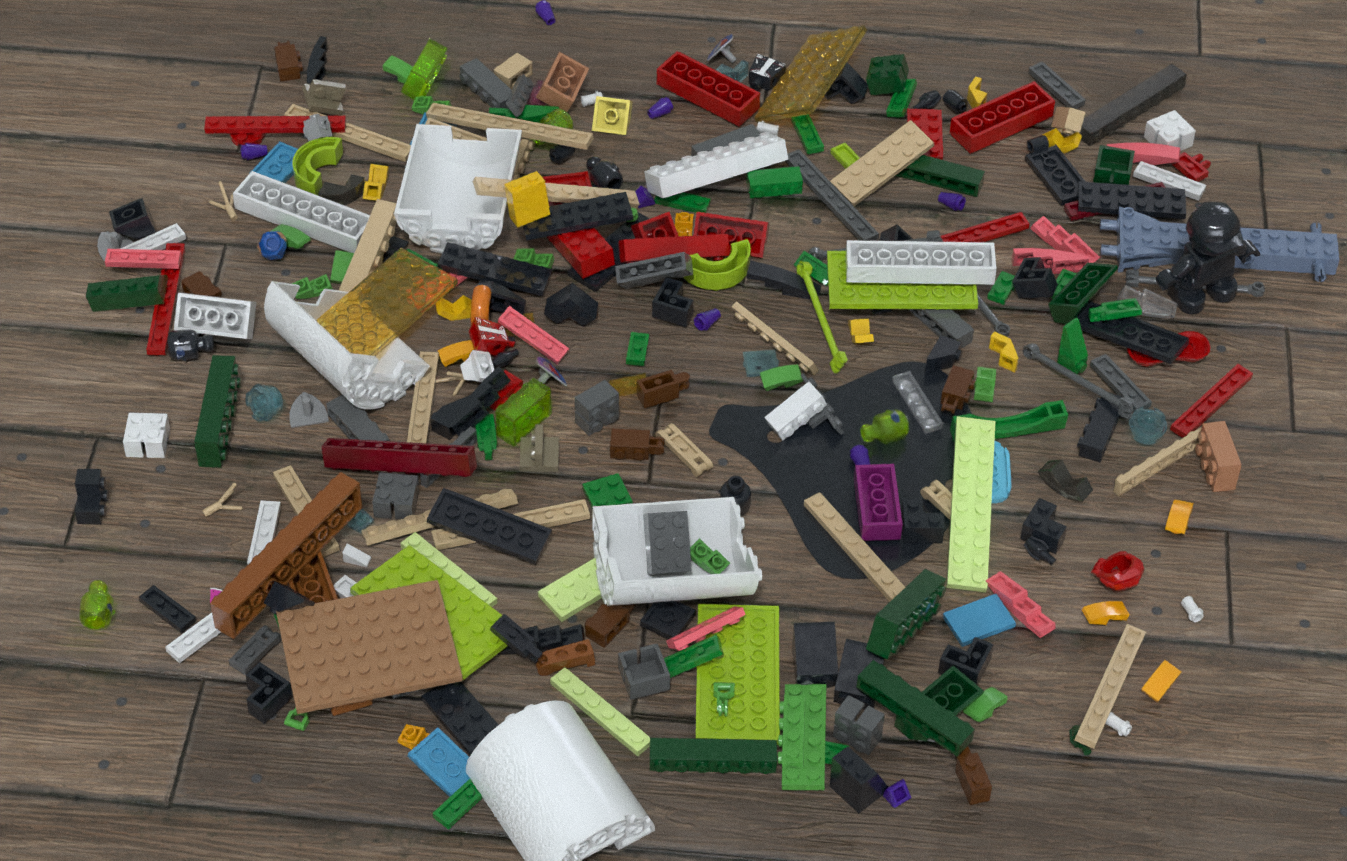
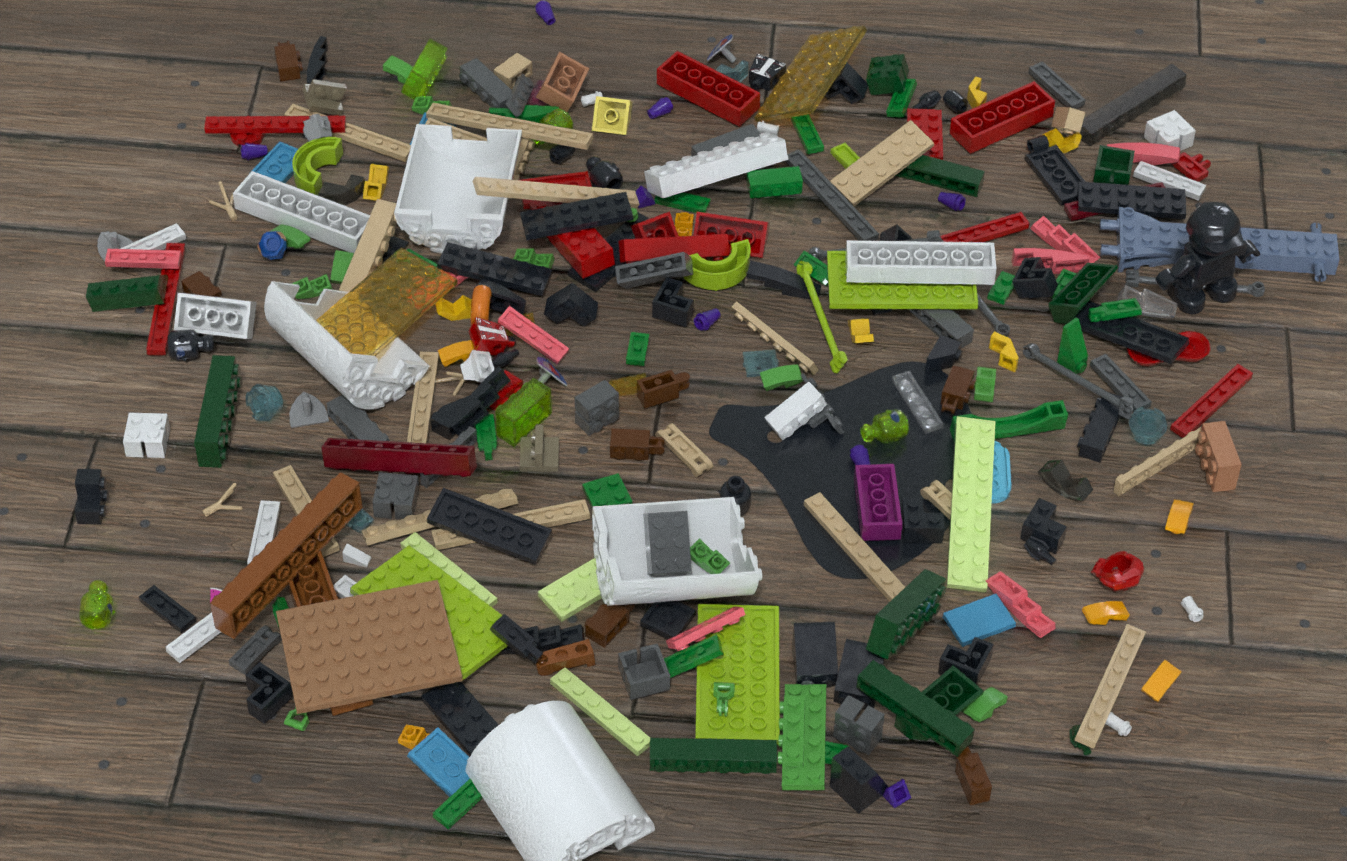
(133, 219): black slope -> none
(285, 598): black slope -> none
(527, 199): yellow brick -> none

